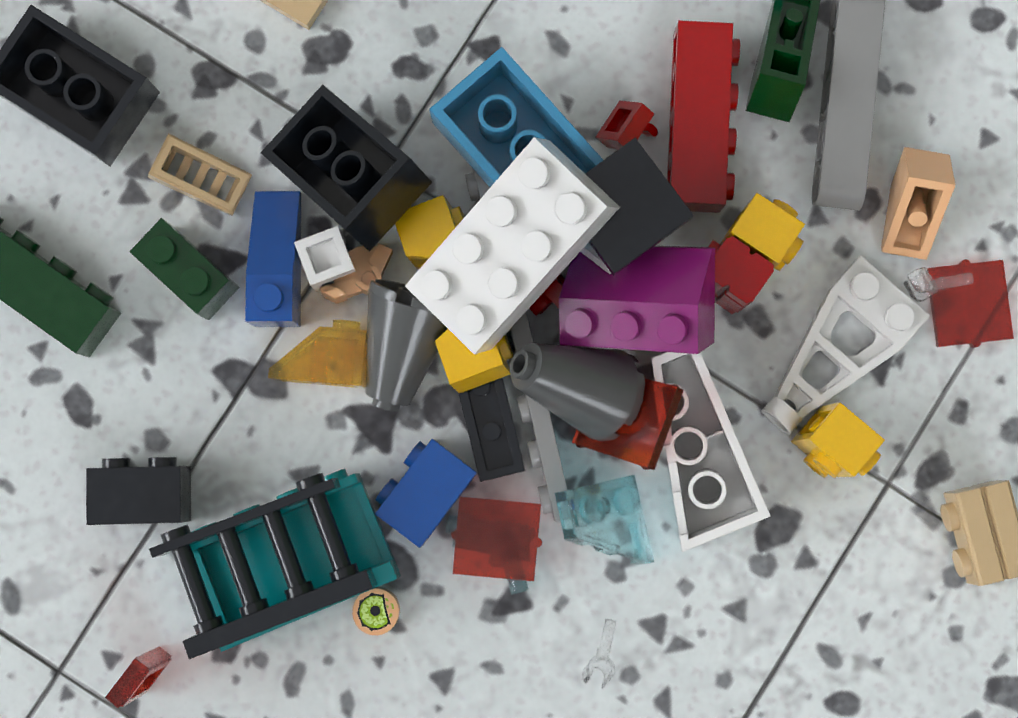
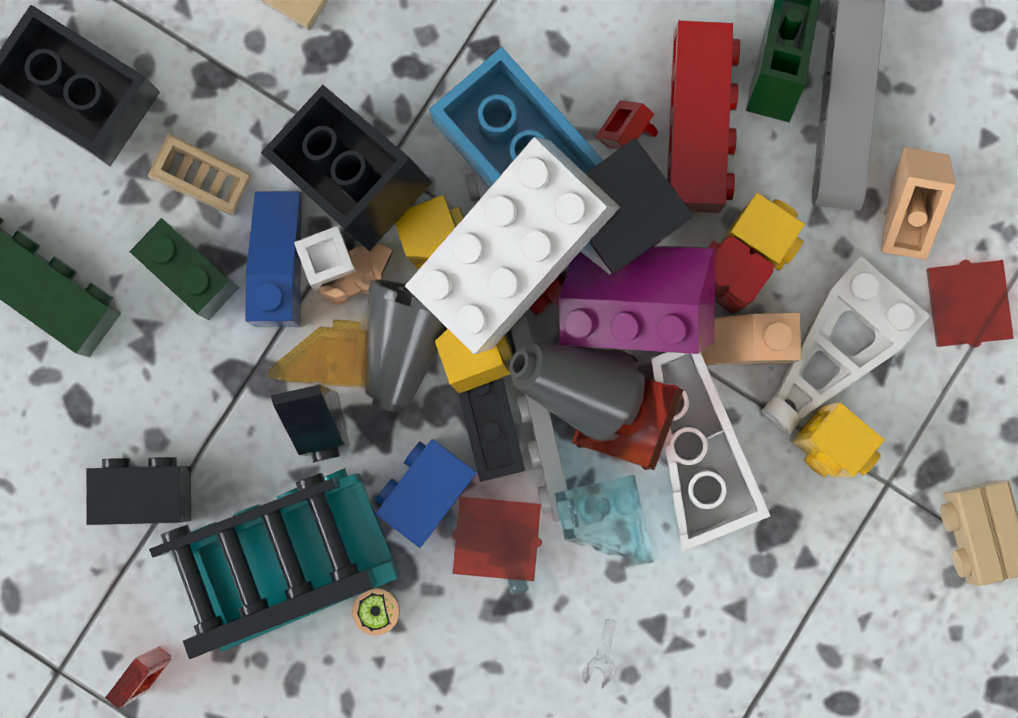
(313, 421): none -> black slope
(755, 340): none -> light nougat slope
(923, 286): clear hand -> none

